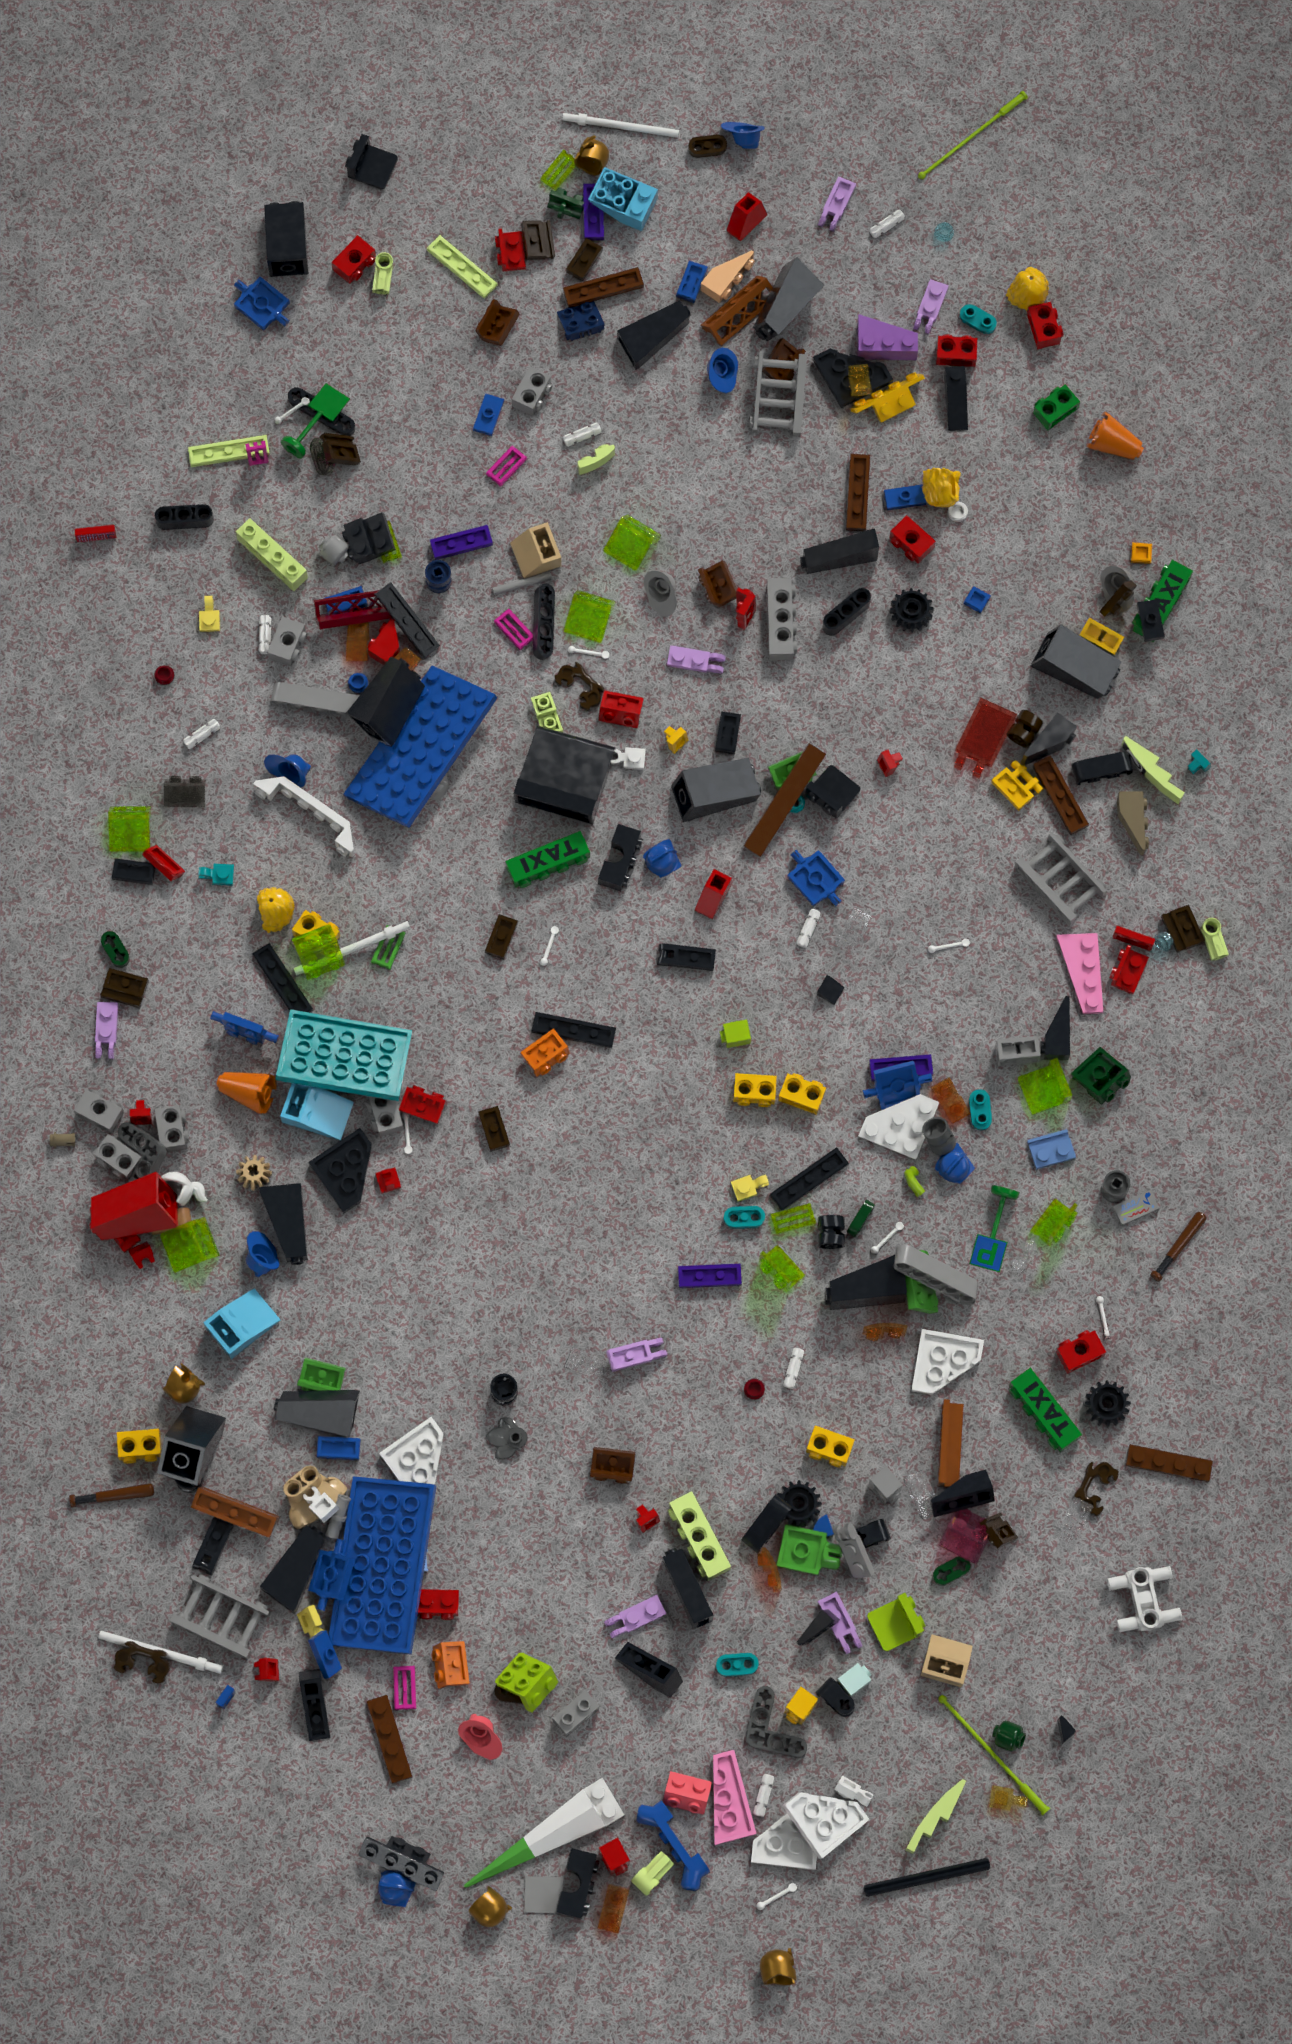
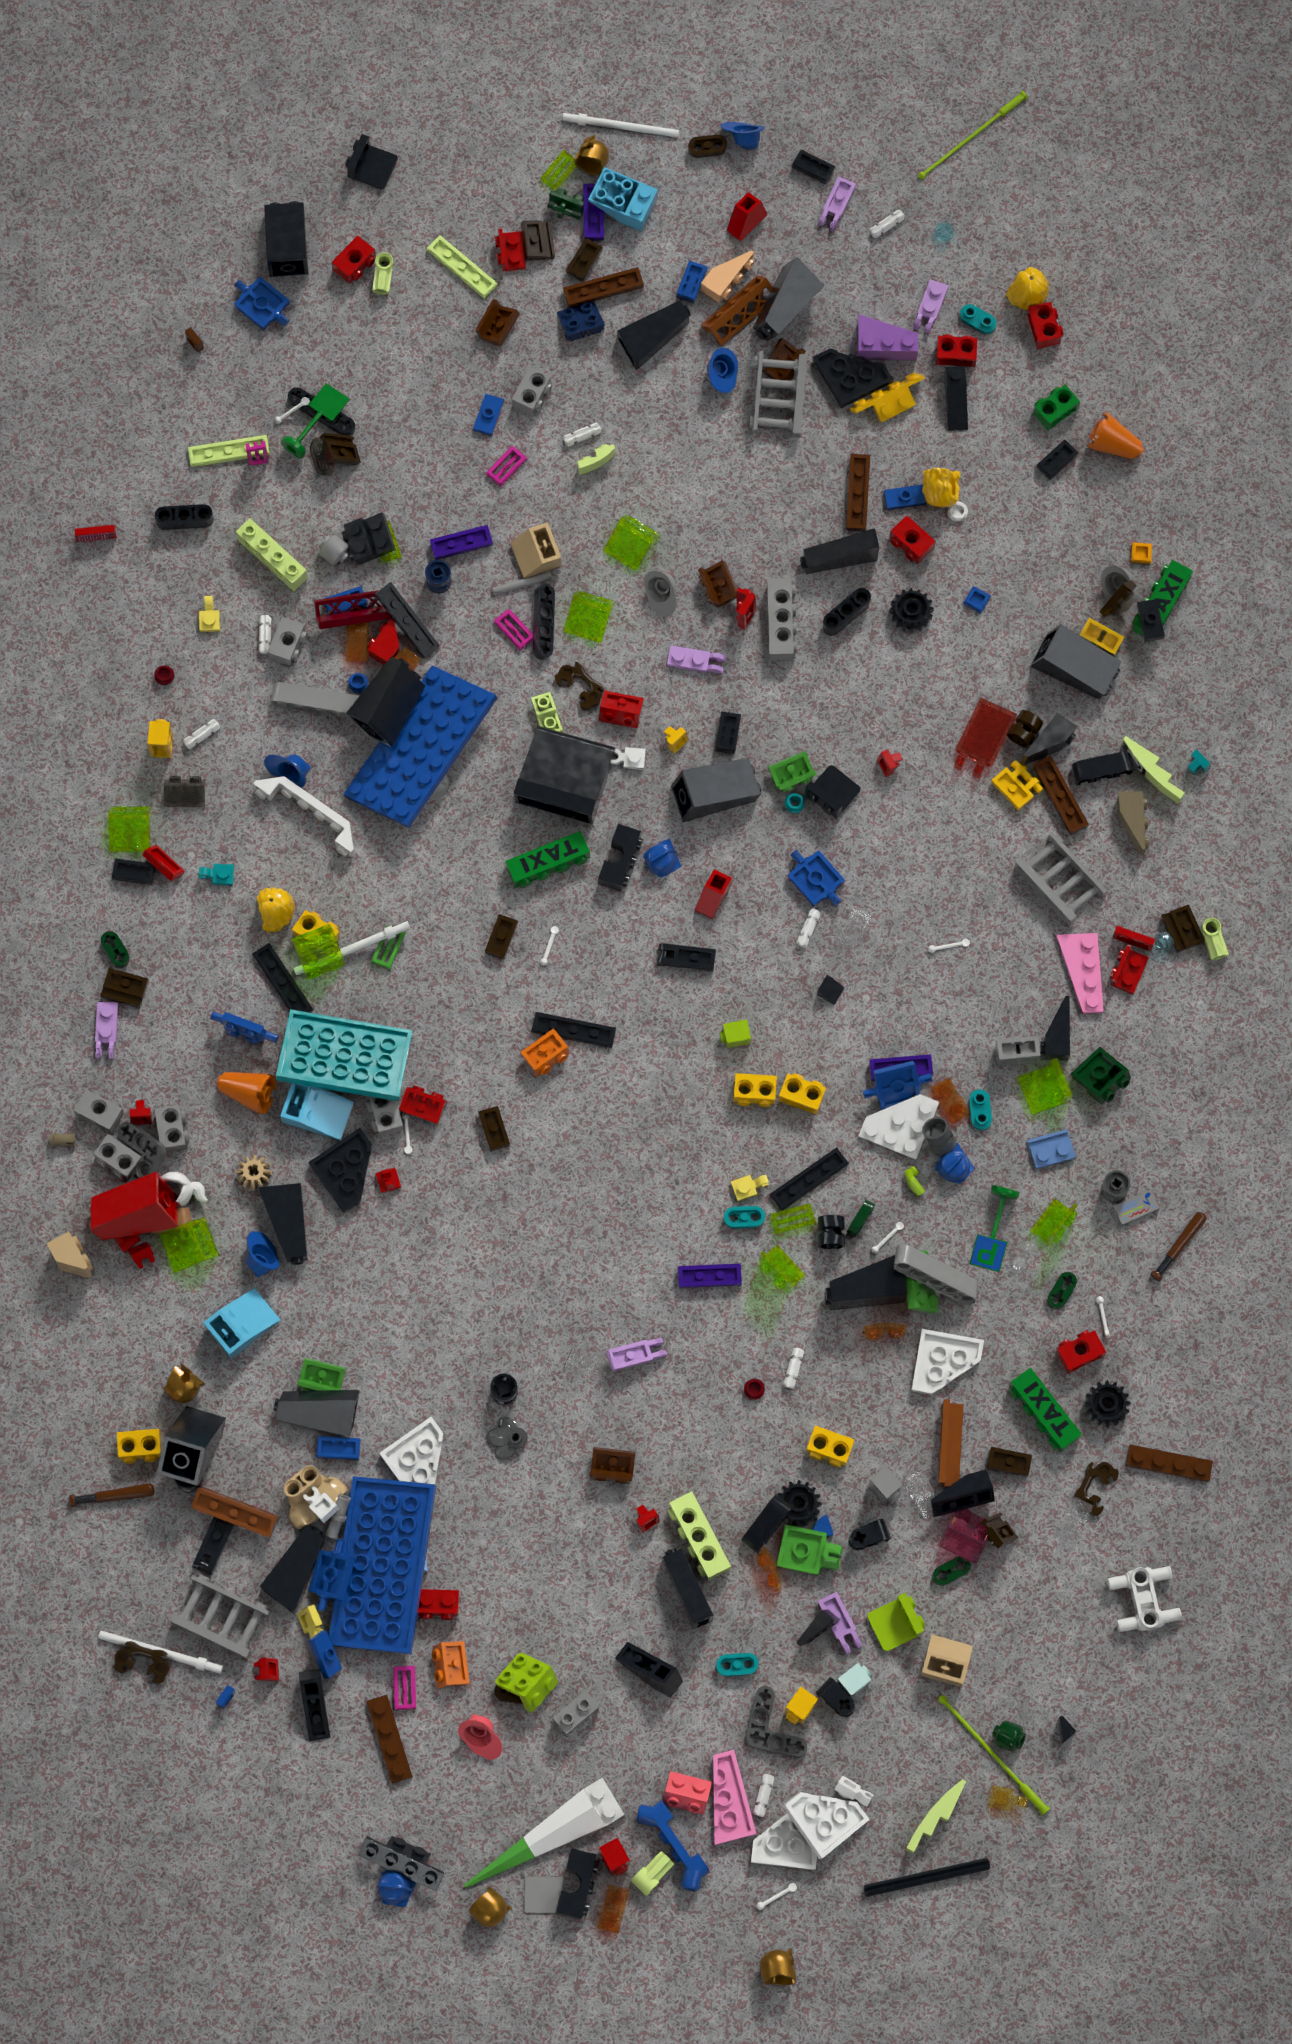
(68, 1255): none -> tan slope
(160, 738): none -> yellow brick
(194, 340): none -> reddish brown tile
(605, 654): white hinge -> none
(637, 1616): lavender hinge -> none
(784, 799): reddish brown tile -> none
(813, 166): none -> black plate
(853, 1551): light grey hinge -> none
(859, 380): clear yellow bracket -> none
(1009, 1461): none -> dark brown plate
(1057, 459): none -> black plate
(1058, 1287): none -> dark green beam

